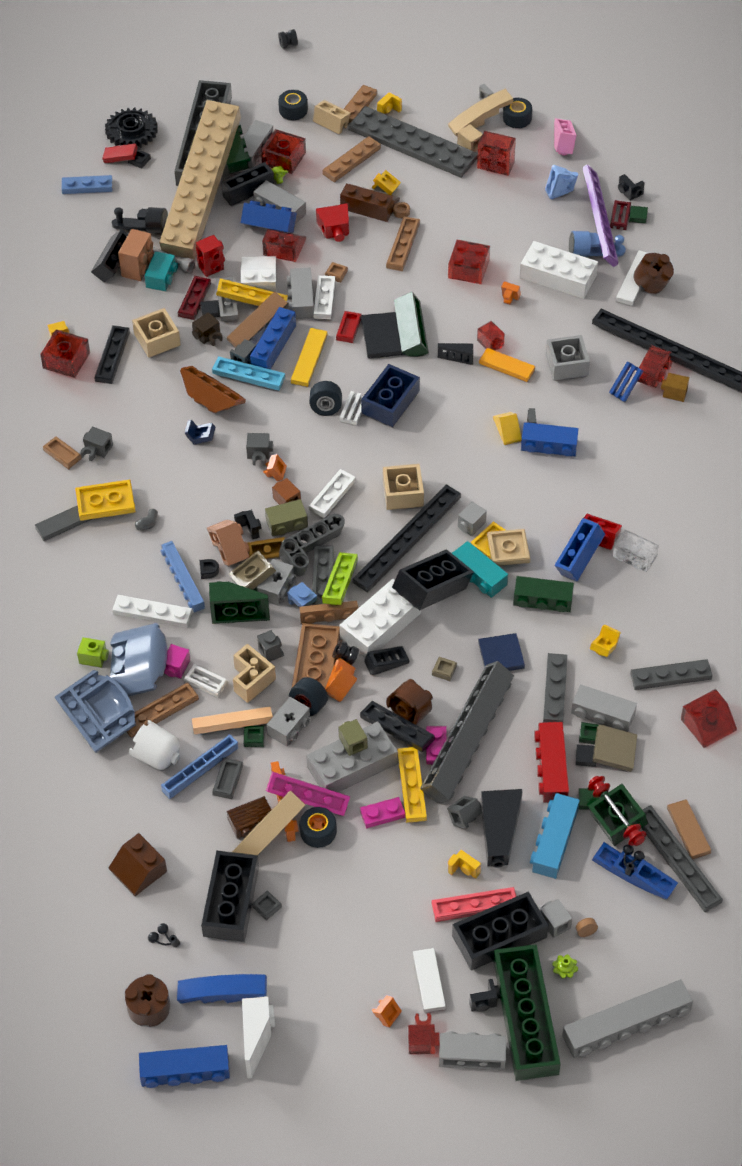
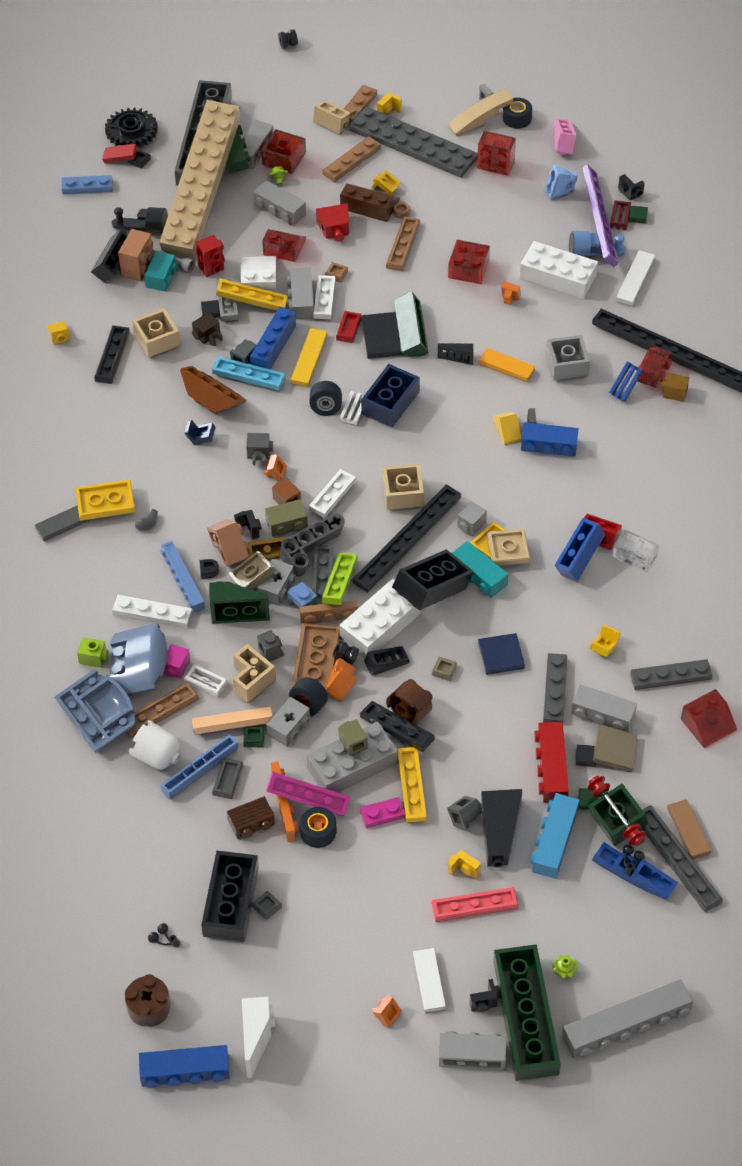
(62, 452): medium nougat tile -> none
(65, 353): clear red brick -> none
(96, 443): dark grey brick -> none
(137, 864): reddish brown slope -> none
(194, 297): dark red tile -> none
(222, 987): blue slope -> none
(245, 183): black brick -> none
(257, 320): medium nougat tile -> none
(268, 216): blue brick -> none
(270, 825): tan slope -> none
(293, 104): black wheel -> none
(422, 1036): clear red brick -> none
(434, 748): dark pink plate -> none
(467, 732): dark grey brick -> none
(469, 137): tan brick -> none
(490, 336): clear red brick -> none
(499, 927): black brick -> none
(543, 594): dark green brick -> none
(556, 917): light grey brick -> none
(586, 927): medium nougat tile -> none
(588, 733): dark green tile -> none
(654, 272): reddish brown brick -> none

